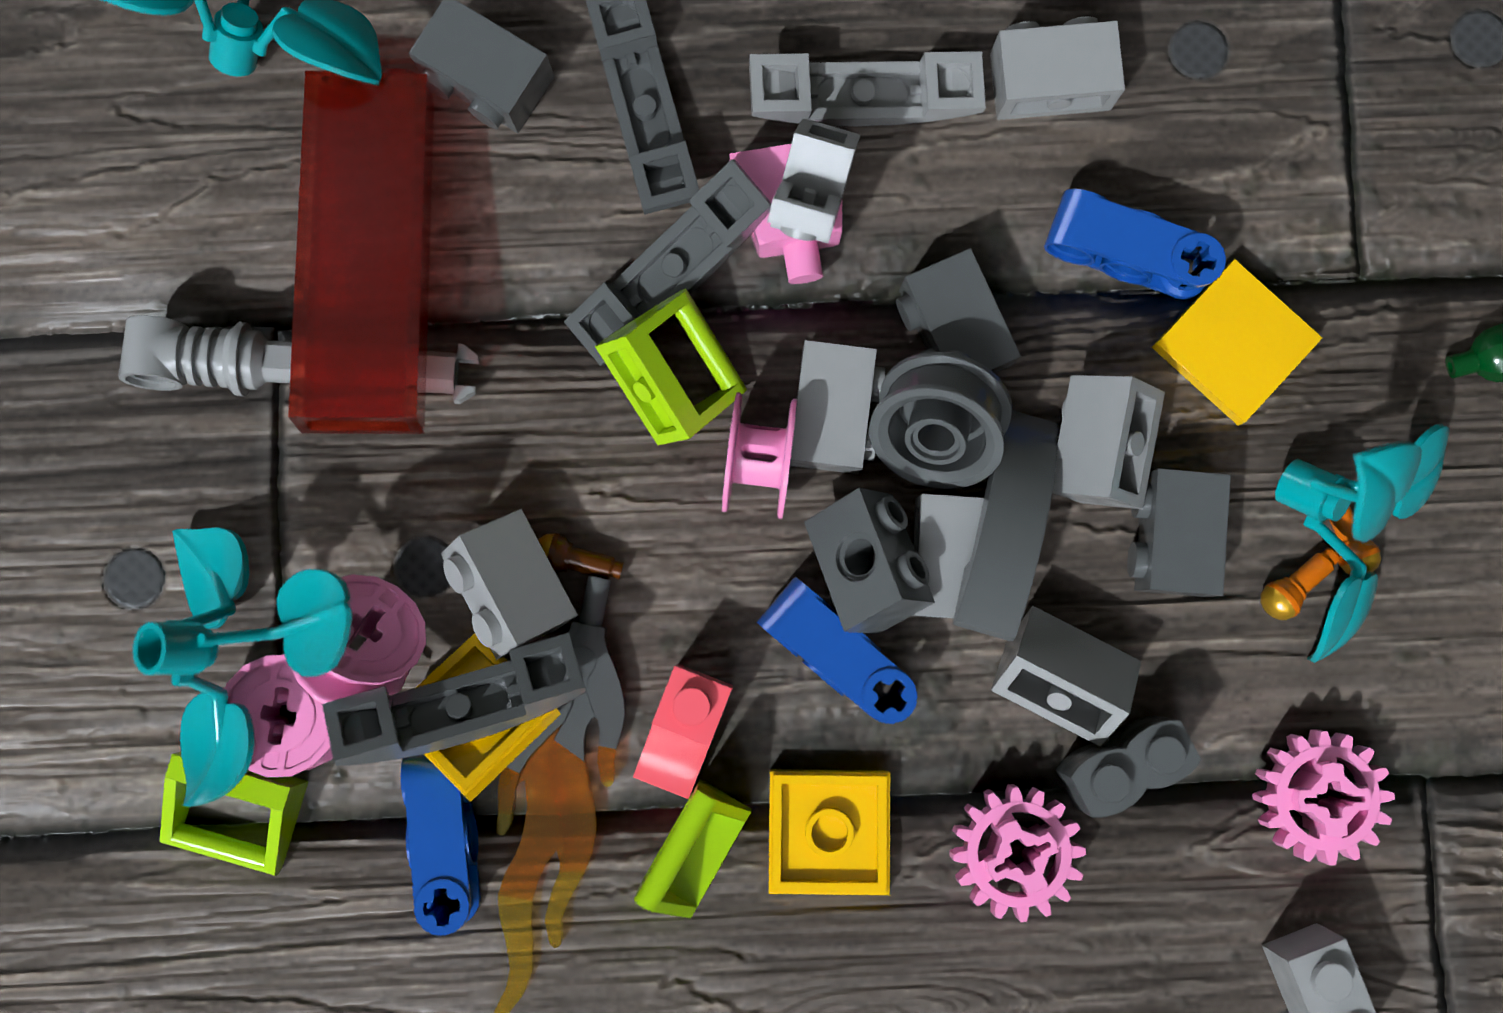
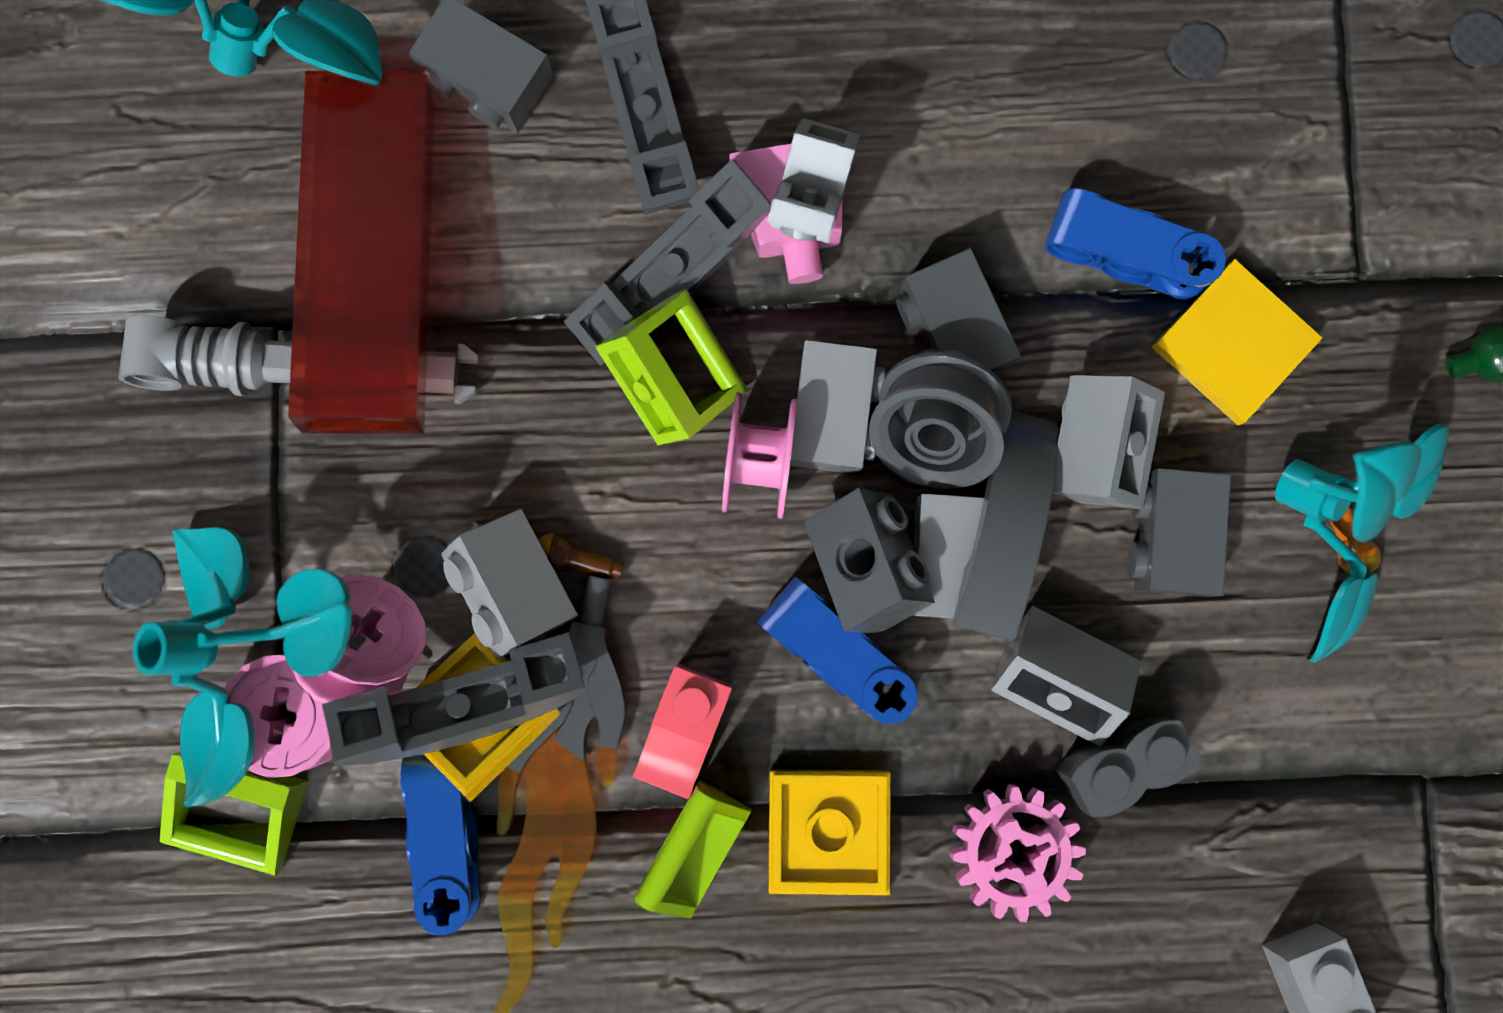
(866, 92): light grey slope -> none
(1056, 68): light grey brick -> none
(1285, 596): orange piece -> none
(1336, 820): bright pink gear -> none

